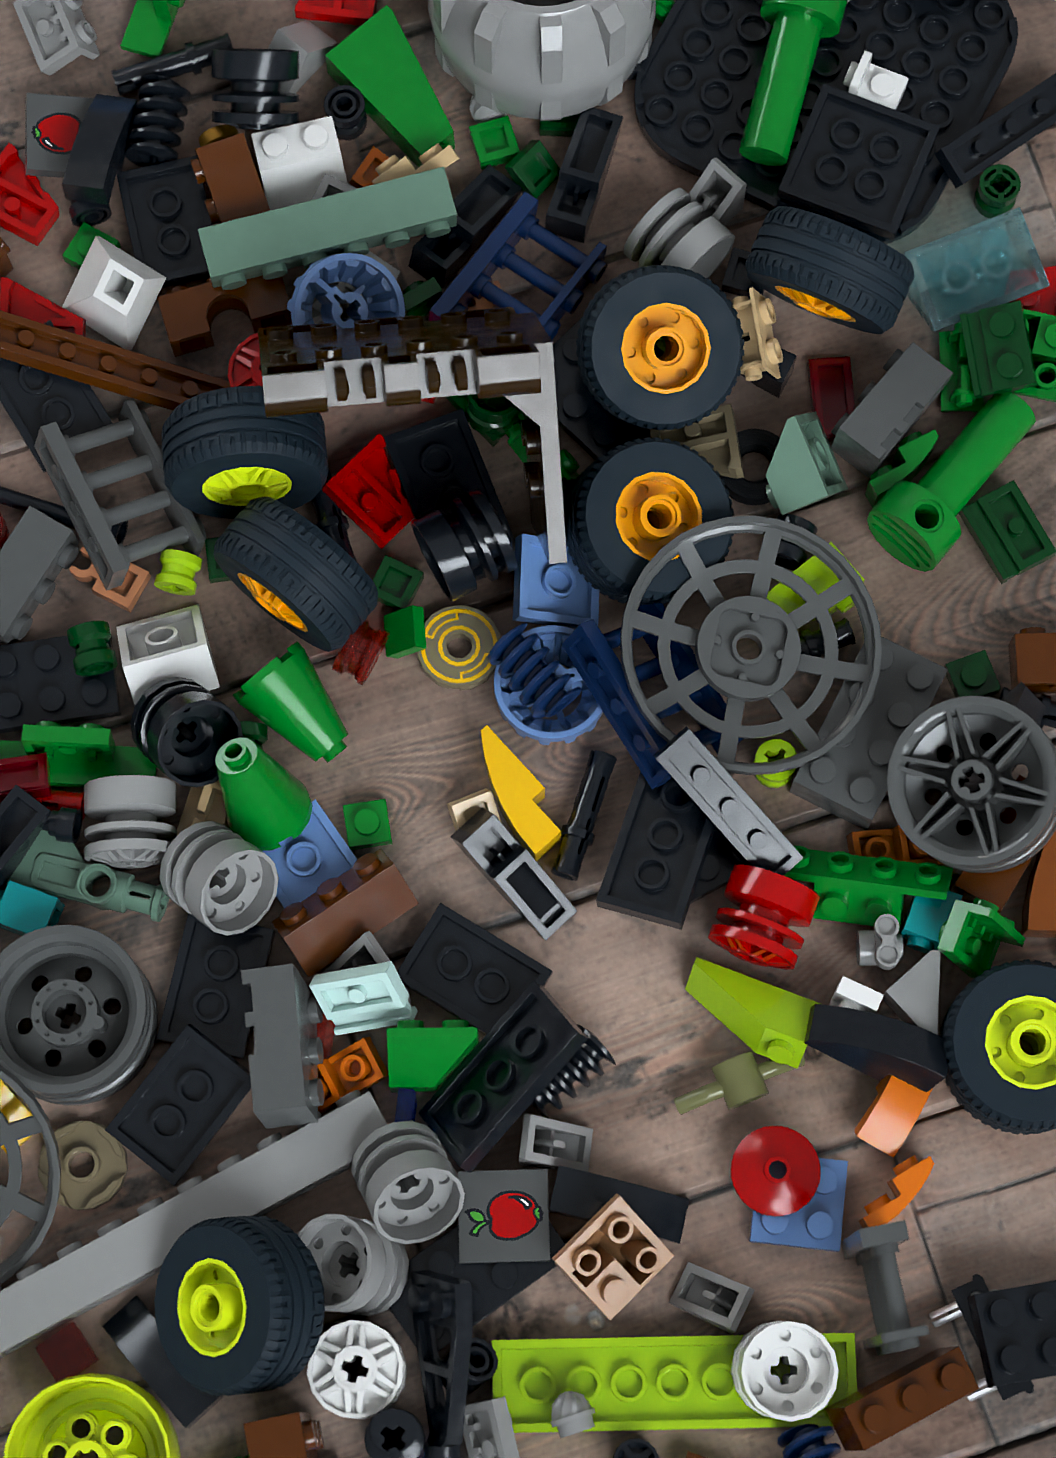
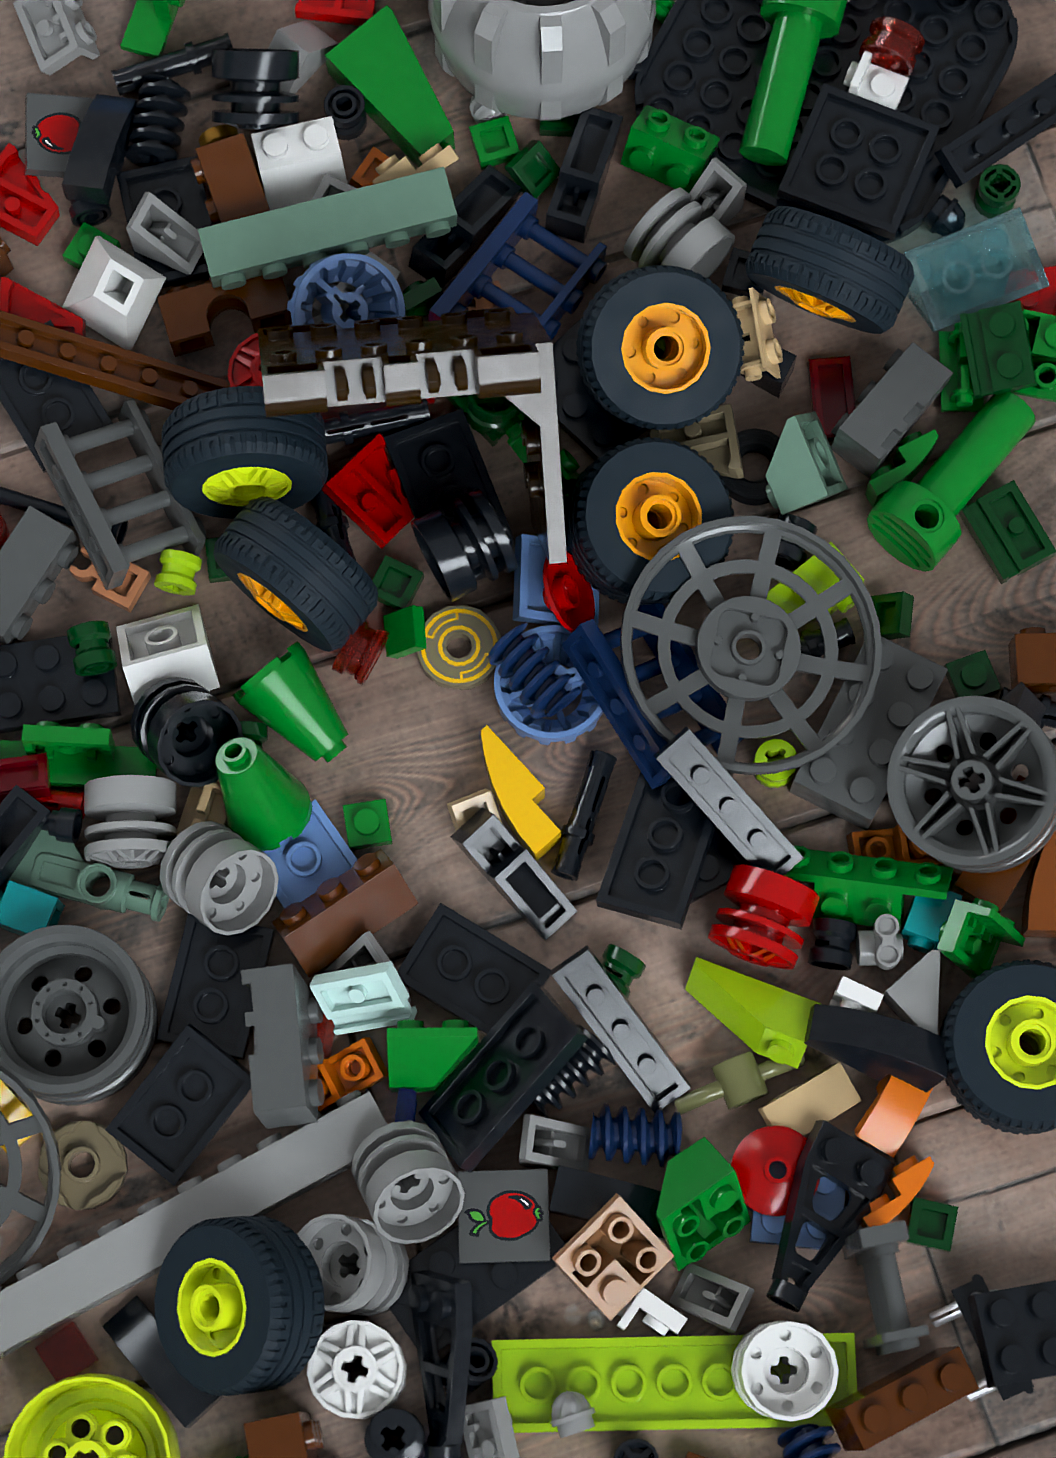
(164, 235): none -> light grey slope
(414, 414): none -> black pin
(567, 593): none -> red dish
(620, 1029): none -> plate
(622, 967): none -> dark green wheel
(635, 1135): none -> dark blue piece
(658, 1314): none -> white bracket
(668, 149): none -> green bracket
(699, 1203): none -> green slope
(815, 1099): none -> tan slope
(832, 944): none -> black wheel
(848, 1165): none -> black plate
(893, 45): none -> clear red wheel
(894, 614): none -> dark green plate
(931, 1224): none -> dark green plate
(945, 217): none -> black plate

